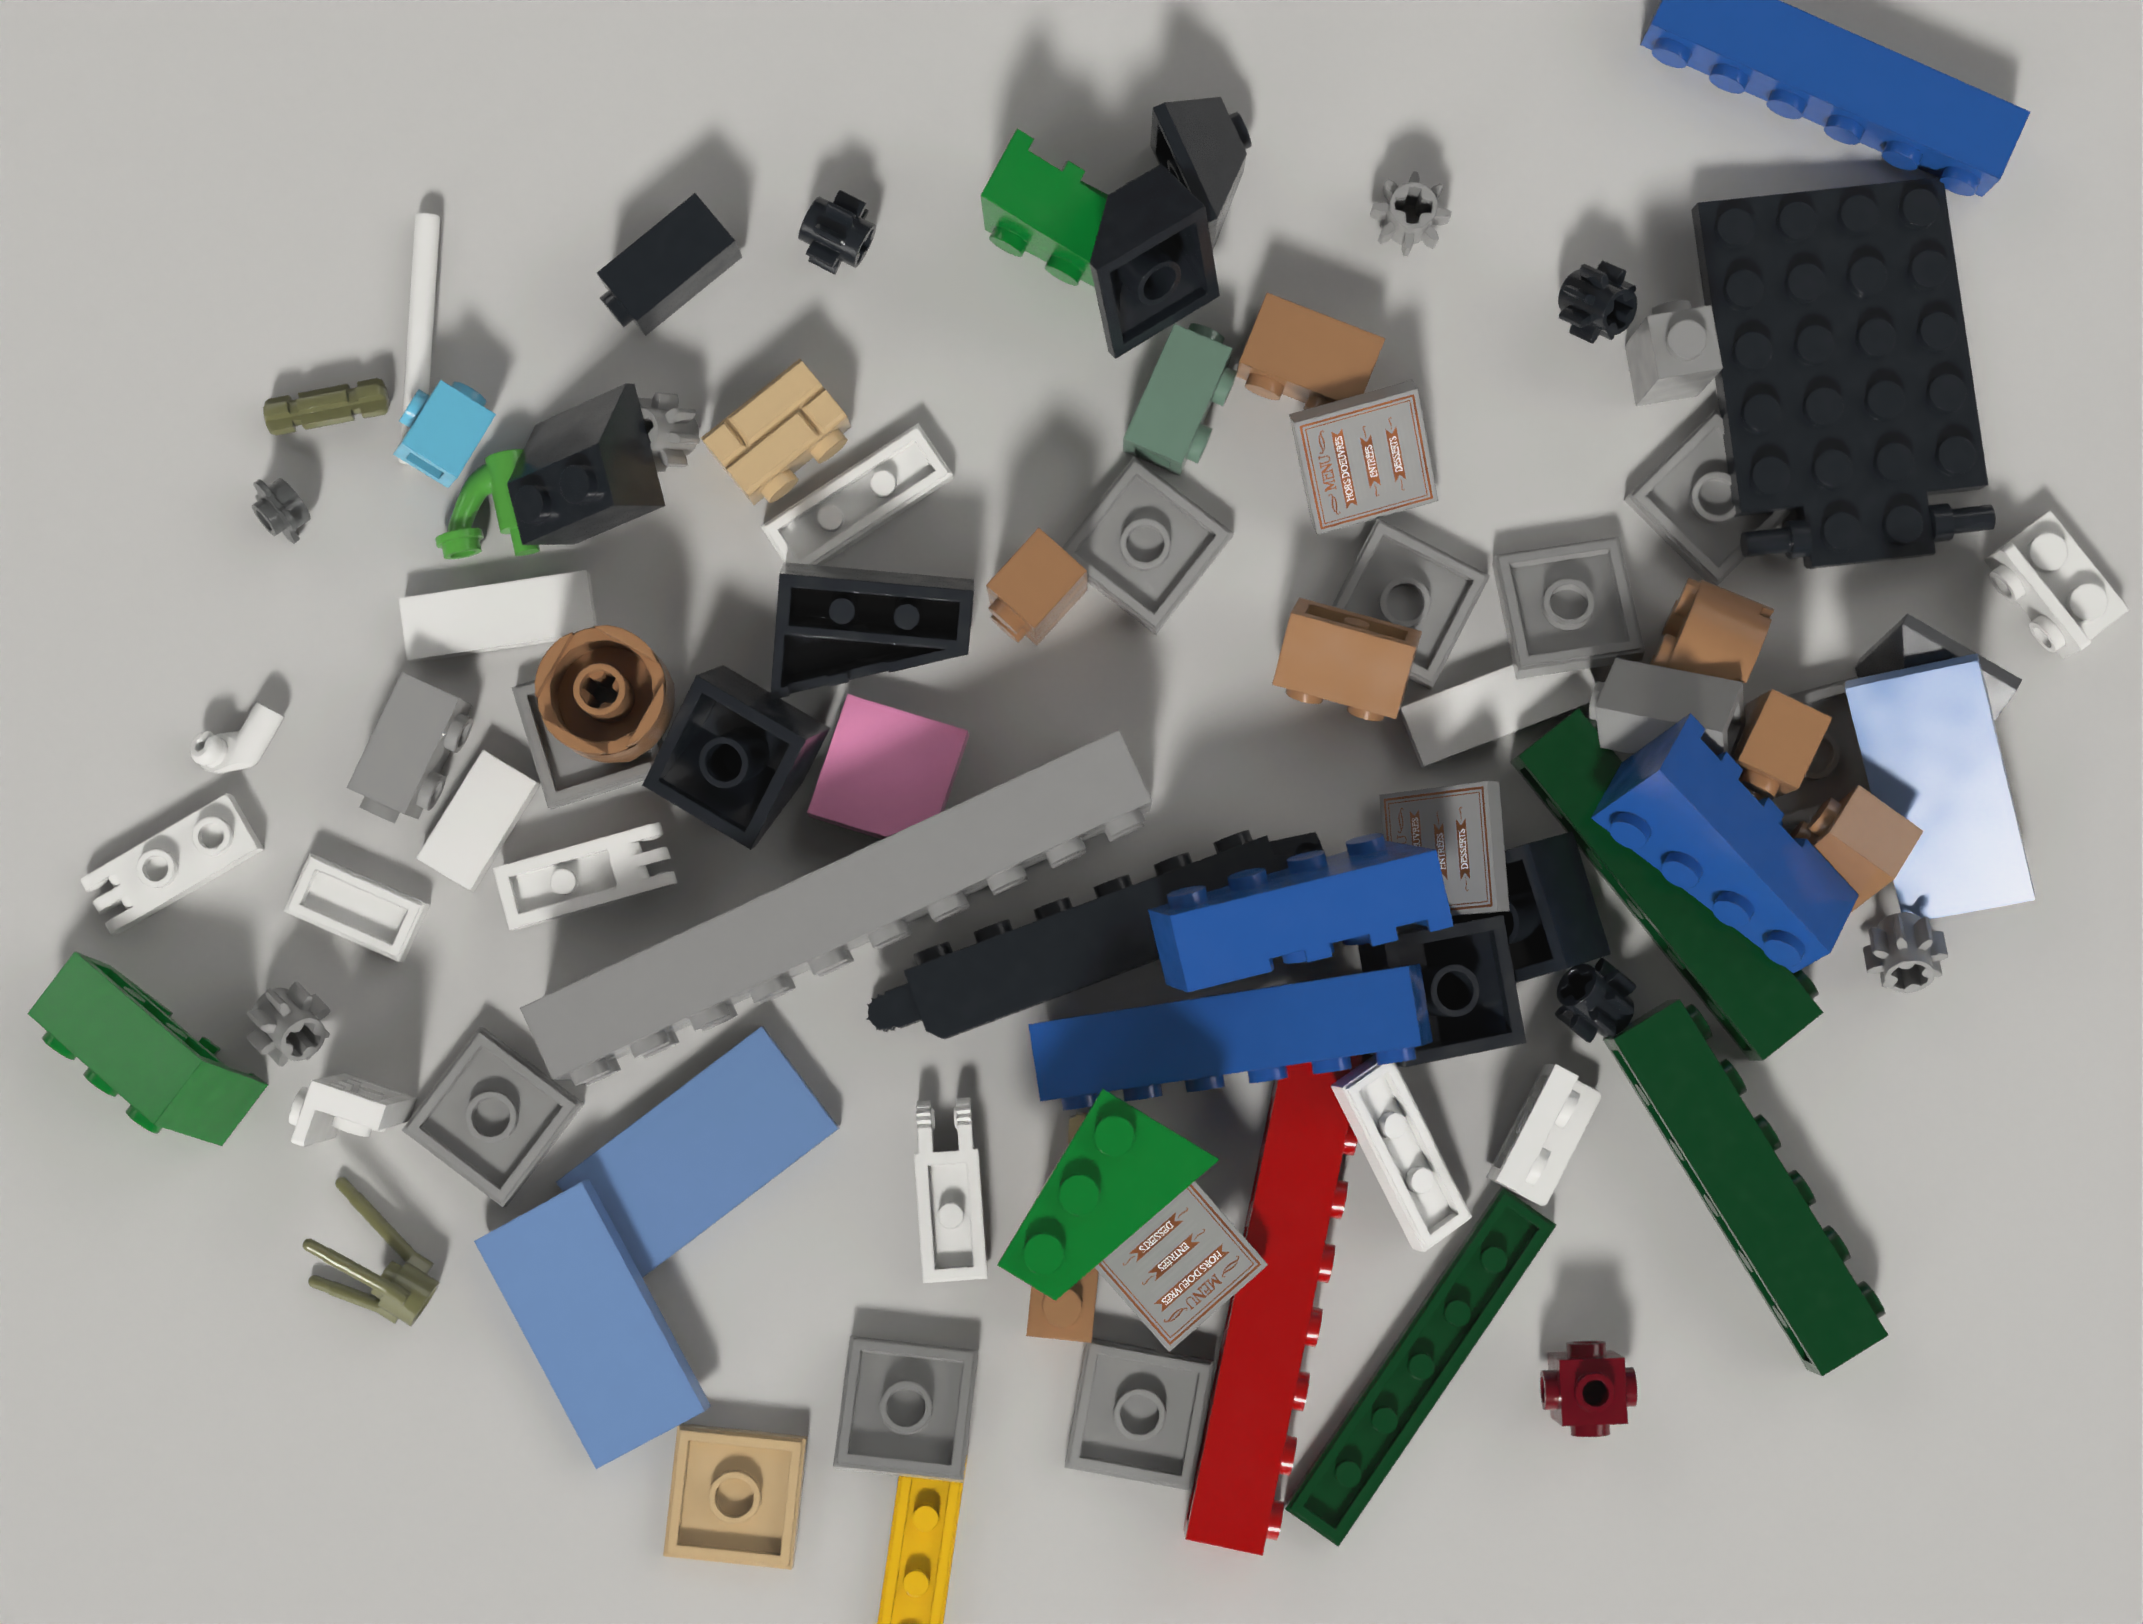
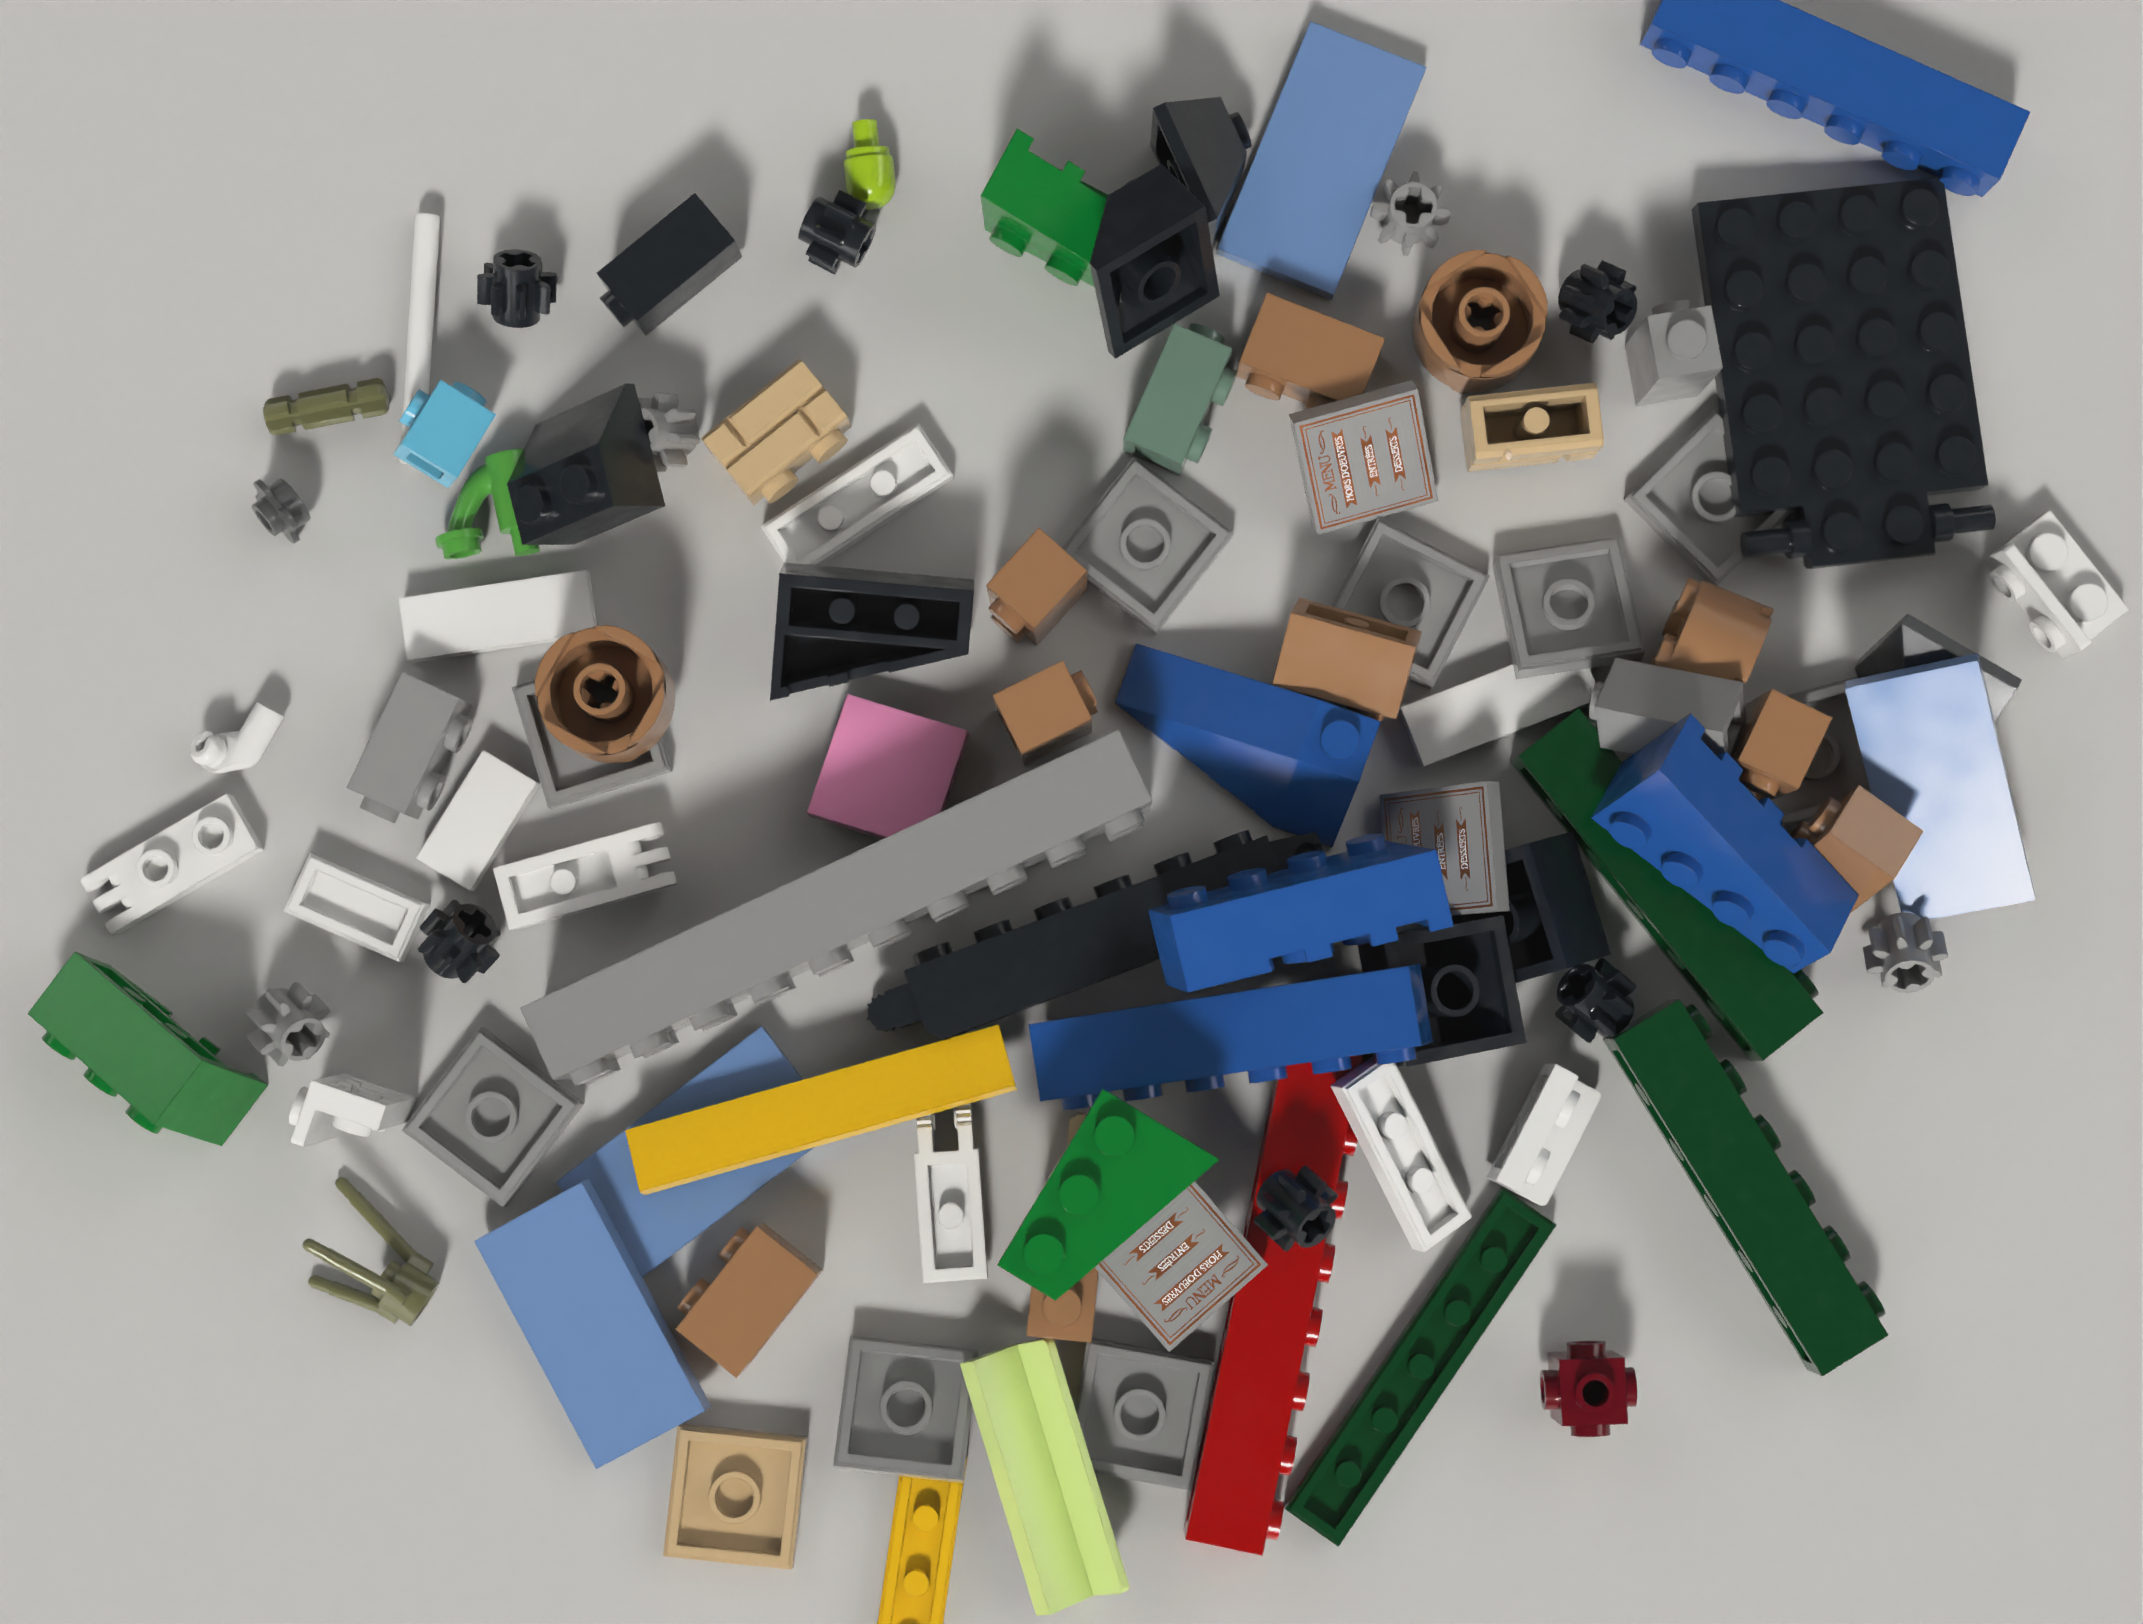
(459, 941): none -> black gear
(516, 288): none -> black gear
(735, 755): black slope -> none
(747, 1298): none -> medium nougat brick
(820, 1110): none -> yellow tile
(869, 167): none -> lime cylinder
(1044, 1475): none -> yellowish green panel
(1046, 711): none -> medium nougat brick
(1264, 744): none -> blue wedge
(1296, 1208): none -> black gear
(1321, 160): none -> medium blue tile
(1480, 286): none -> medium nougat brick
(1531, 427): none -> tan brick

